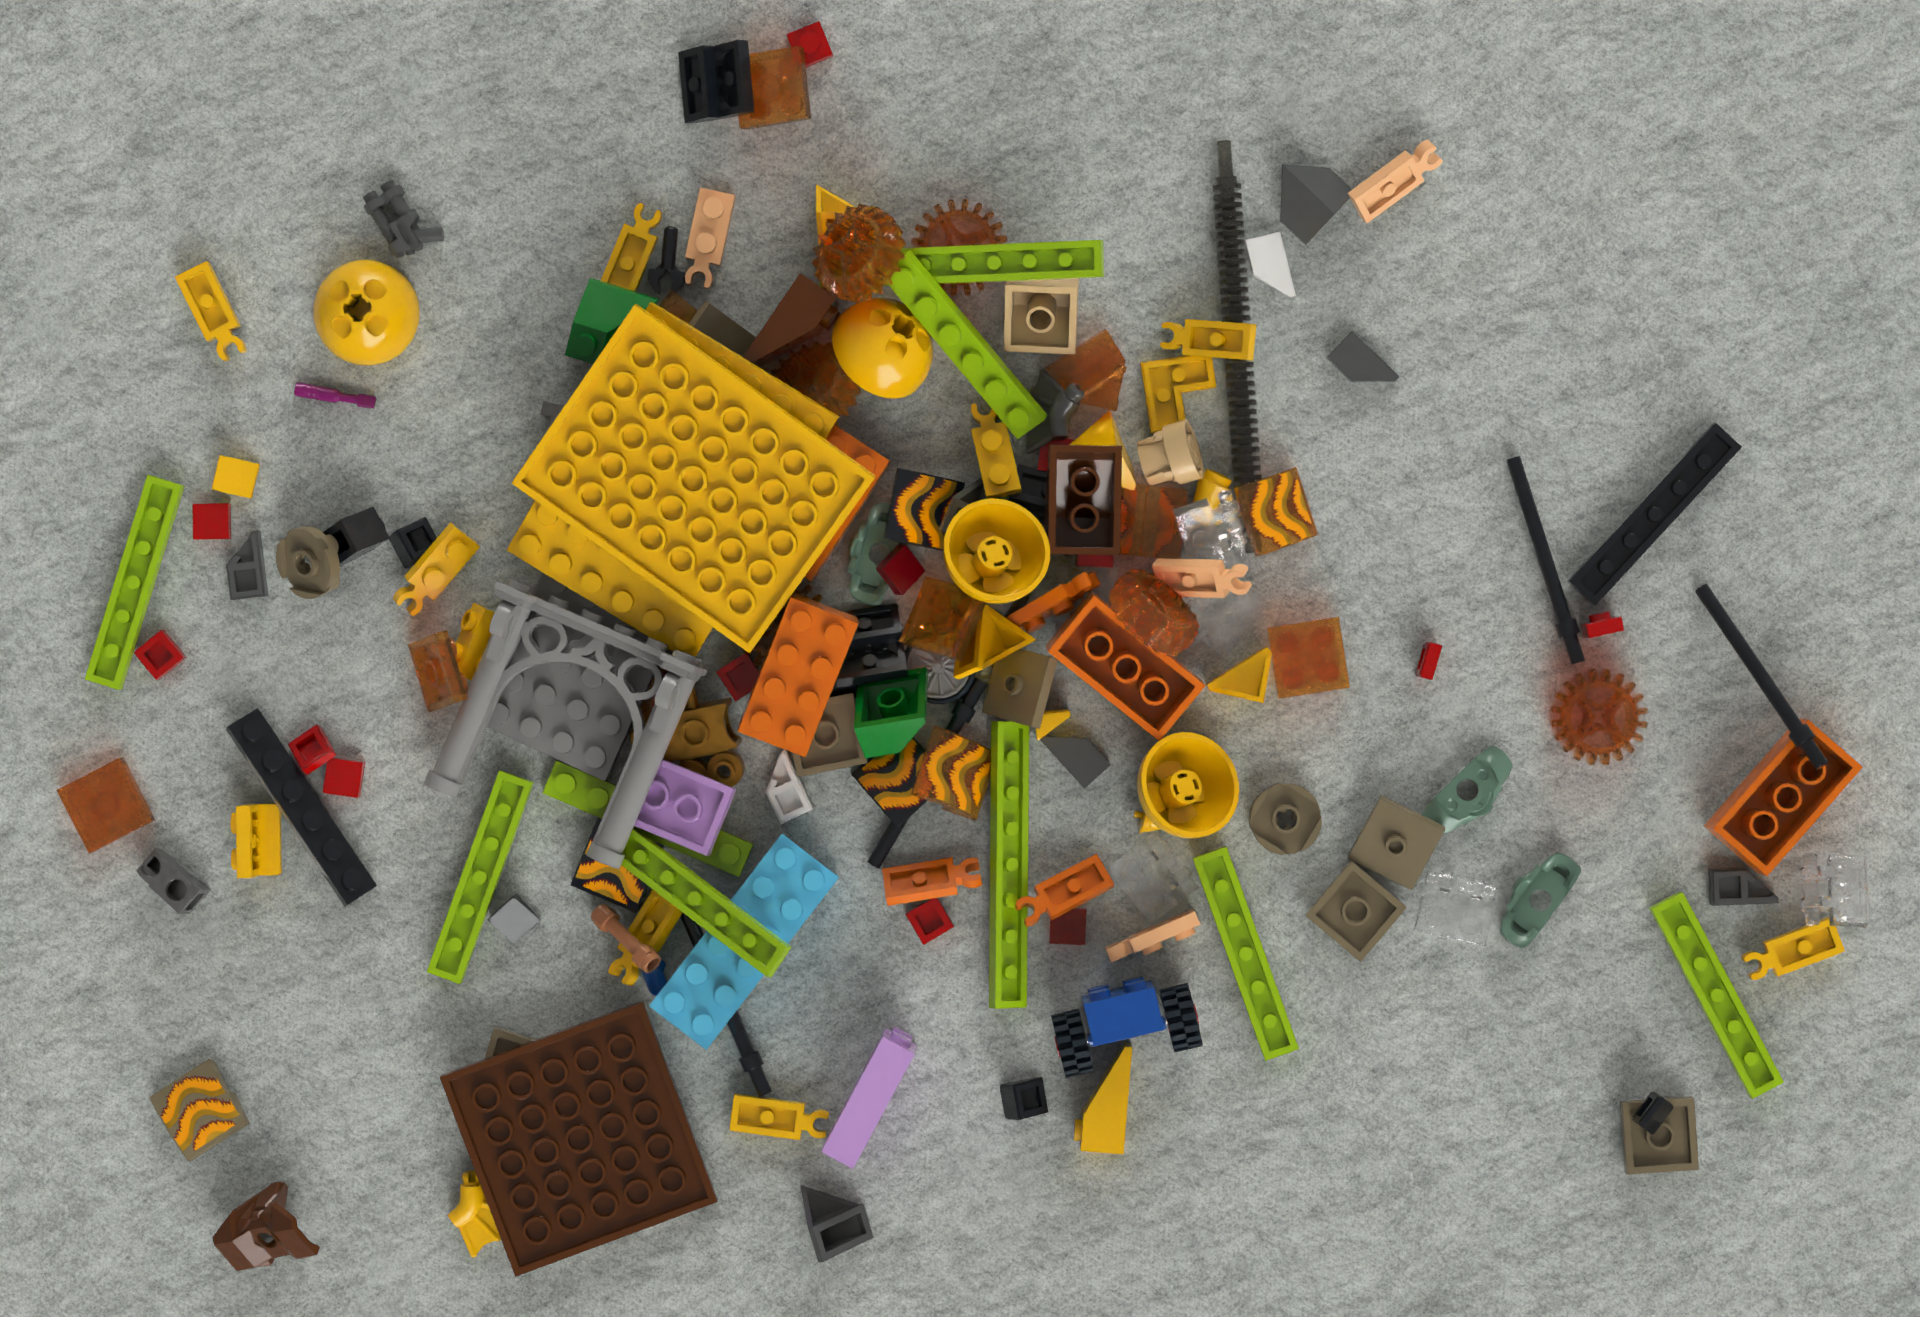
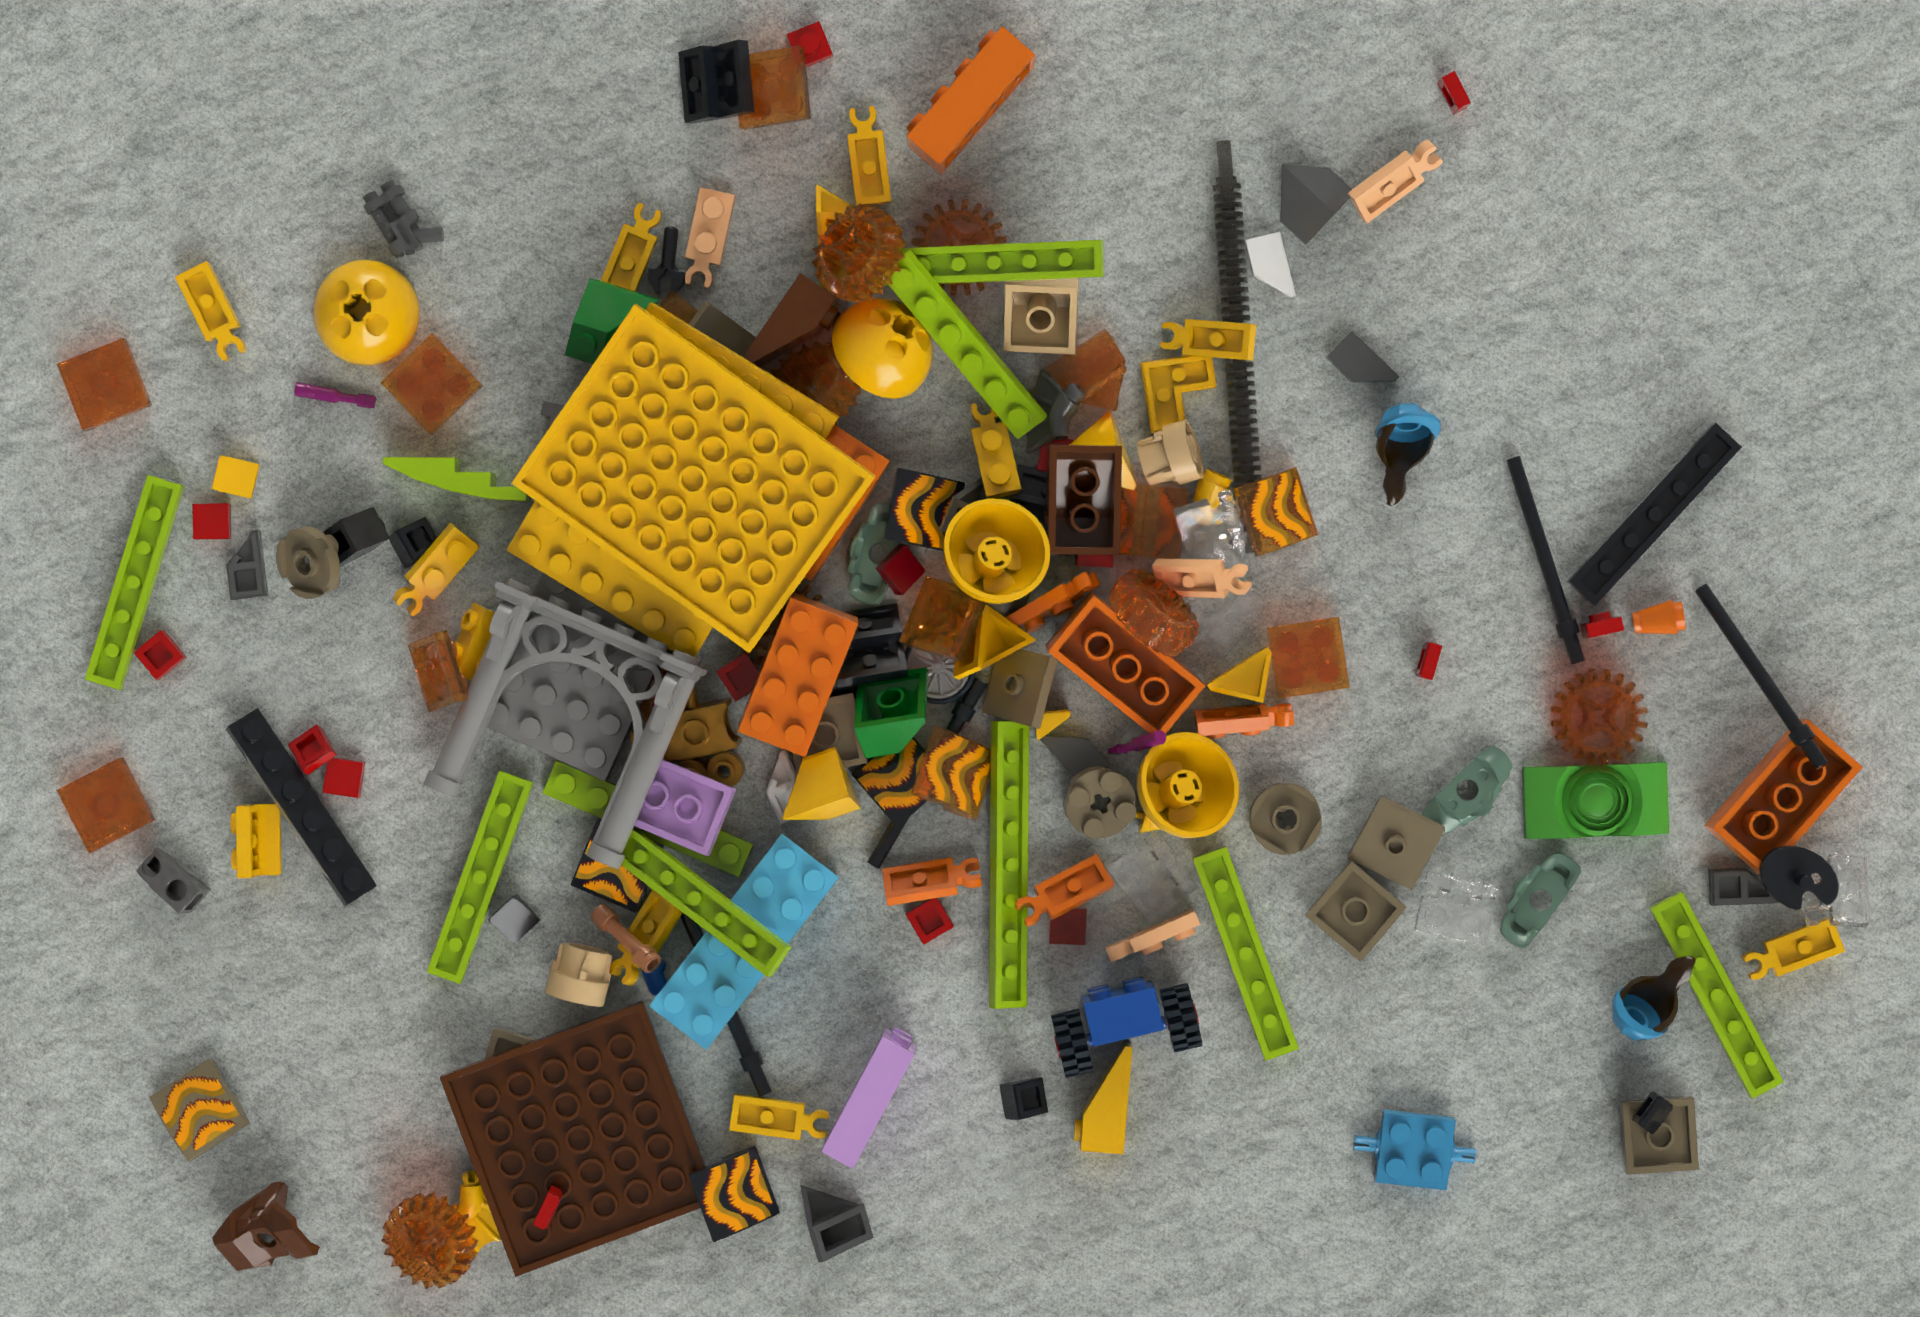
(104, 384): none -> clear orange plate
(420, 1221): none -> clear orange gear
(431, 384): none -> clear orange plate
(446, 474): none -> lime slope
(548, 1207): none -> red tile
(580, 974): none -> tan piece
(734, 1193): none -> slope
(821, 789): none -> yellow slope
(868, 161): none -> yellow plate
(970, 100): none -> orange brick
(1080, 797): none -> dark tan plate
(1140, 743): none -> magenta piece
(1244, 719): none -> orange plate
(1402, 443): none -> piece
(1414, 1149): none -> dark azure plate
(1454, 92): none -> red tile
(1595, 800): none -> bright green slope
(1650, 1003): none -> piece
(1660, 619): none -> orange cone
(1788, 873): none -> black piece

